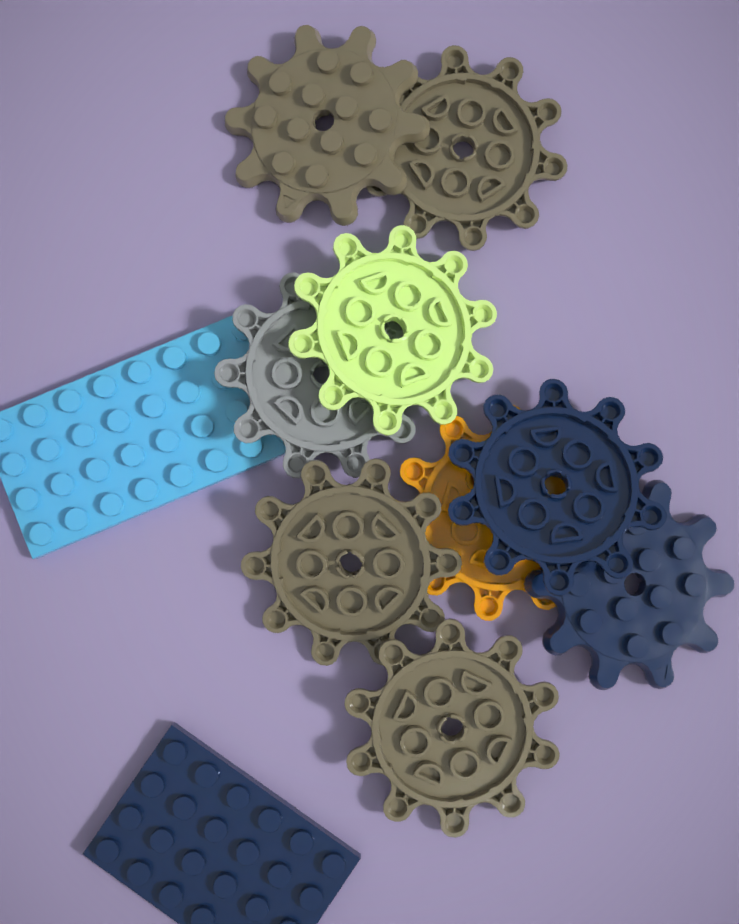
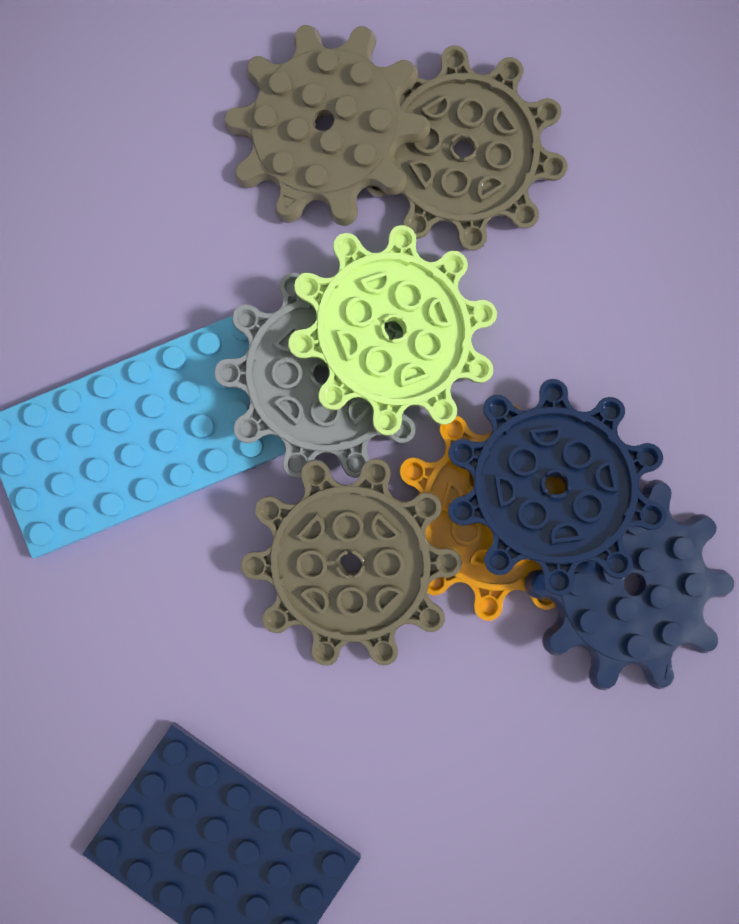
(461, 768): dark tan plate -> none

